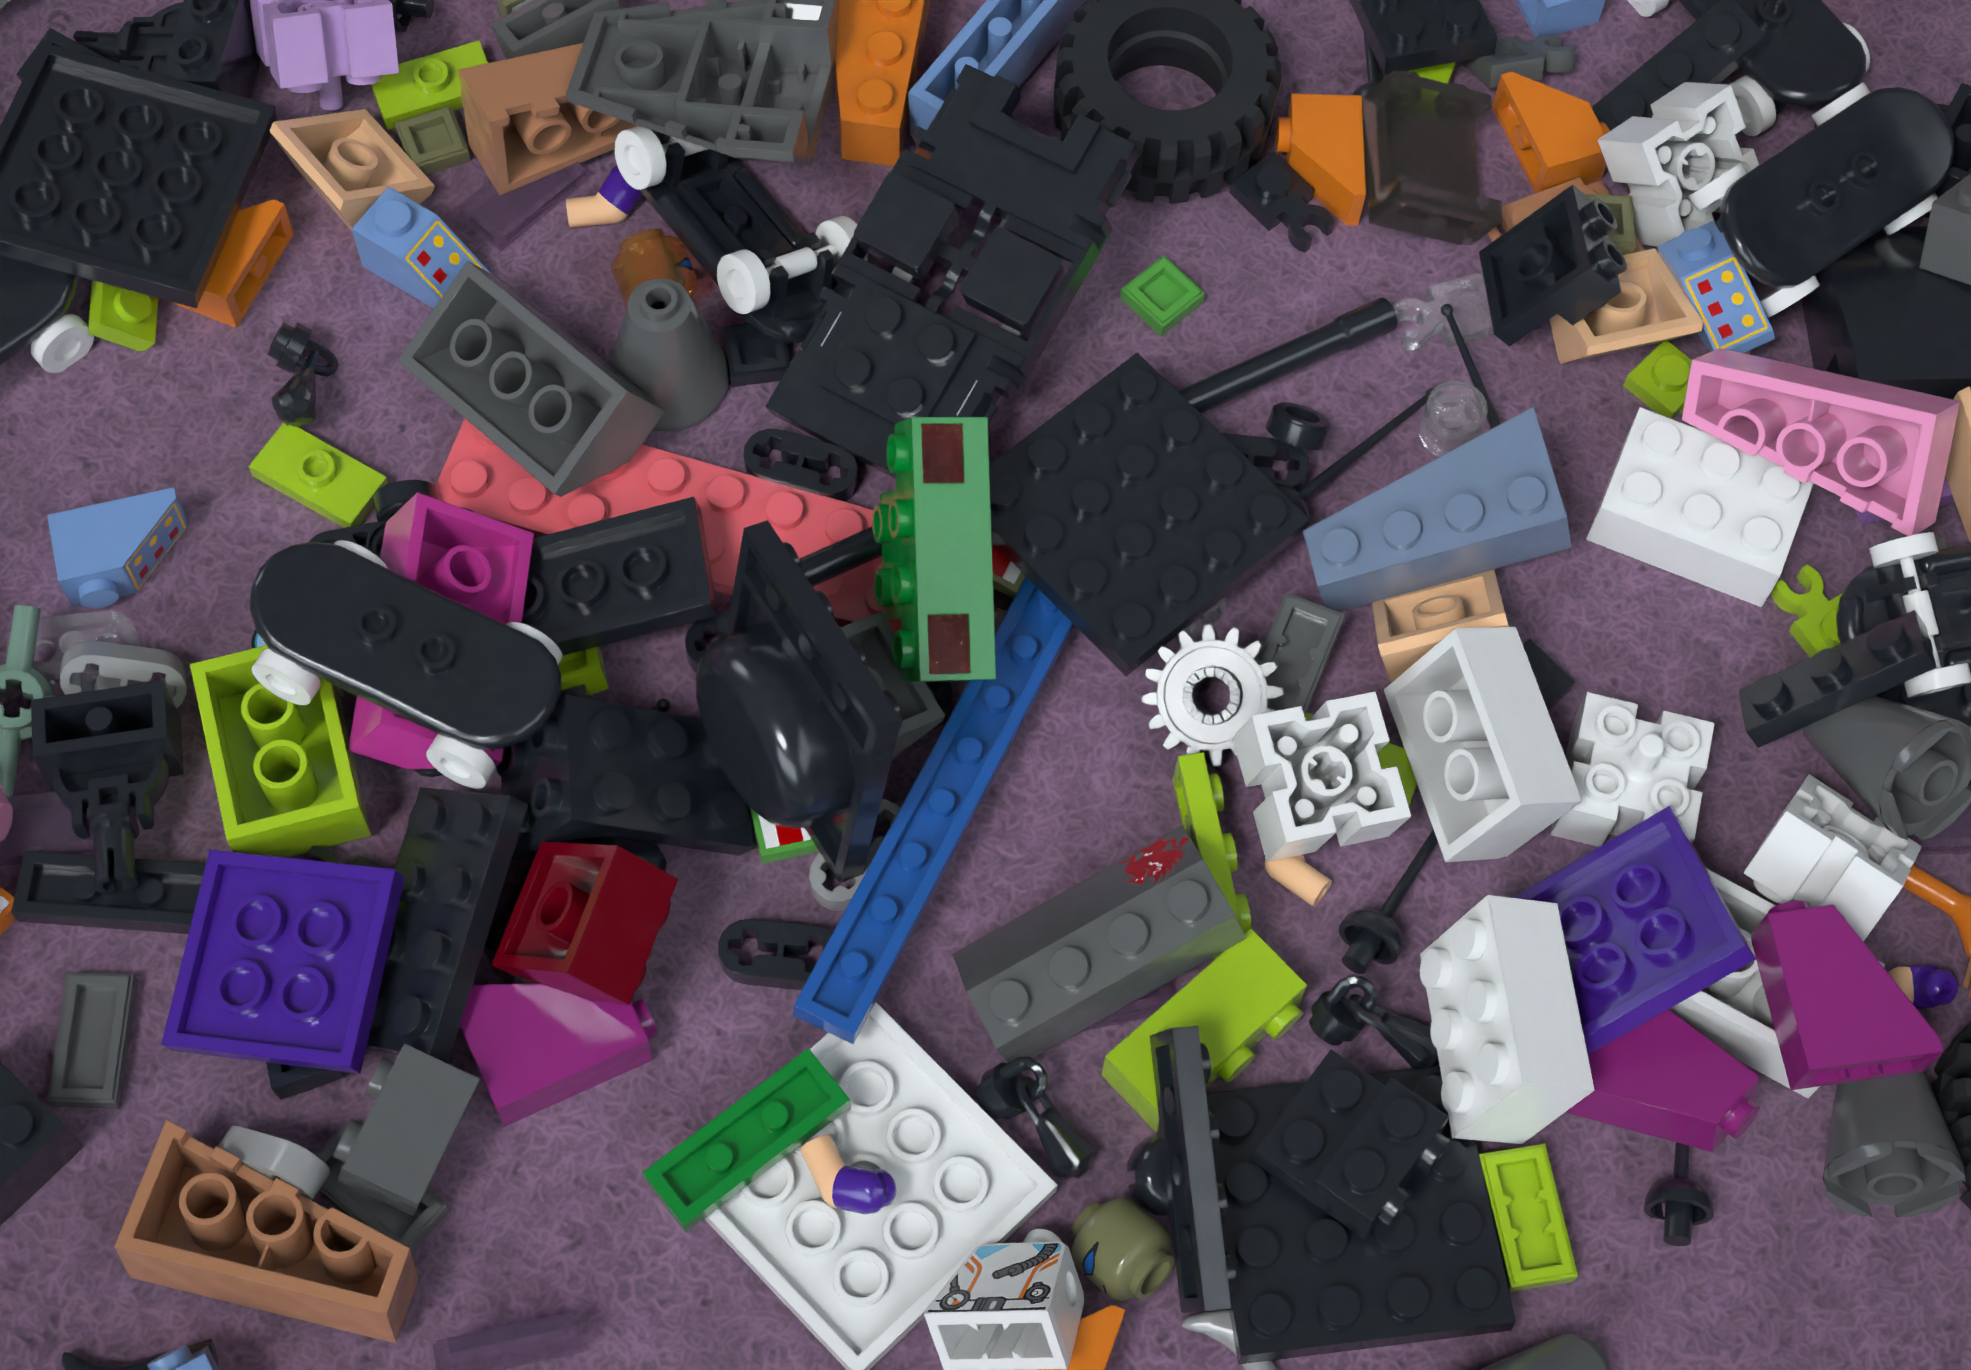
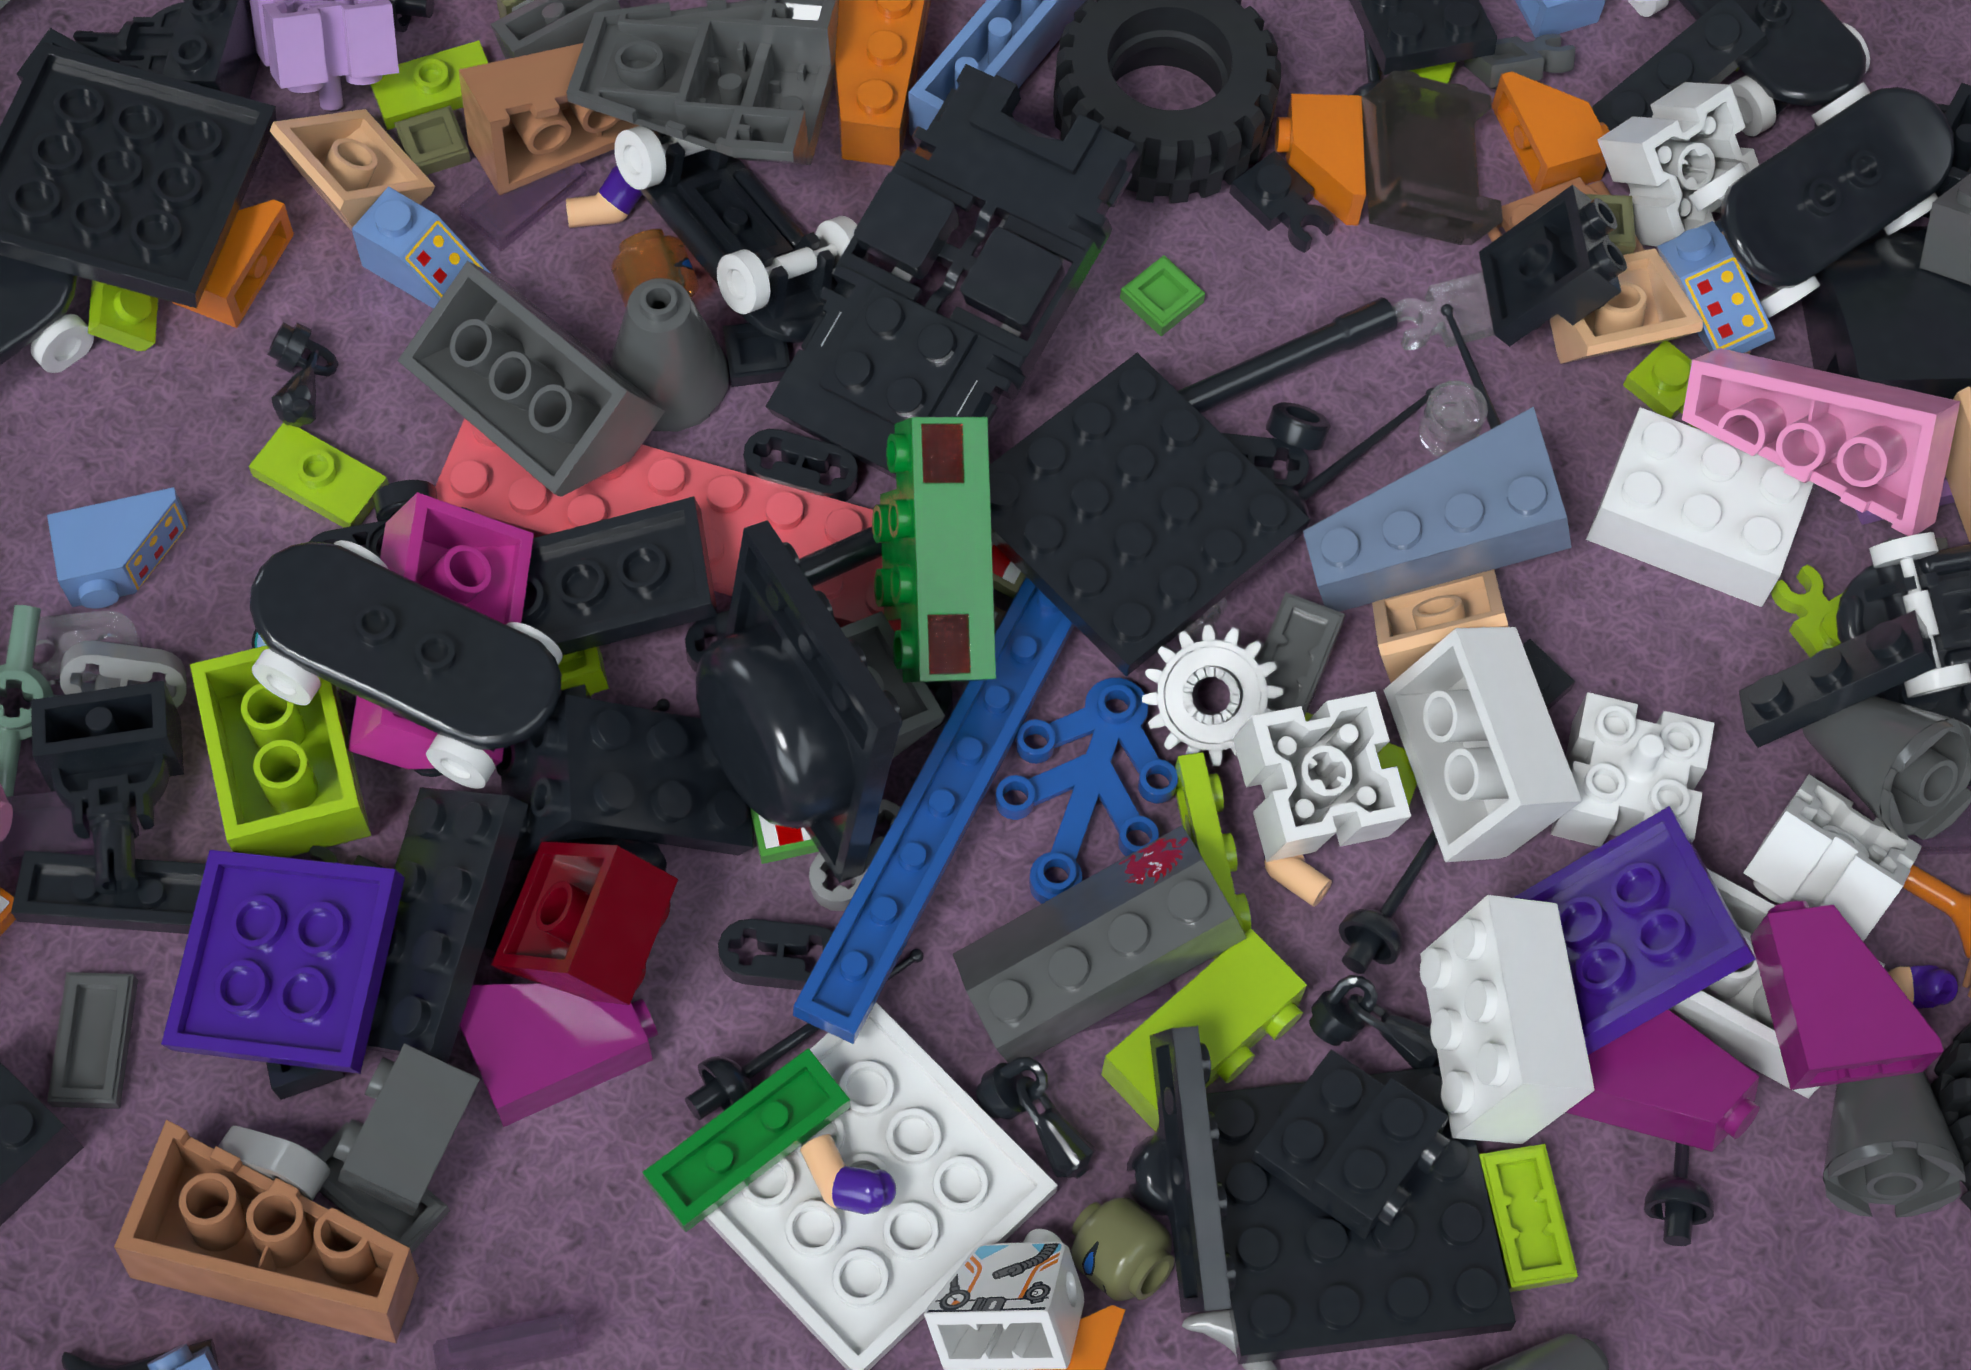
(728, 1081): none -> black sword
(1089, 778): none -> blue plant

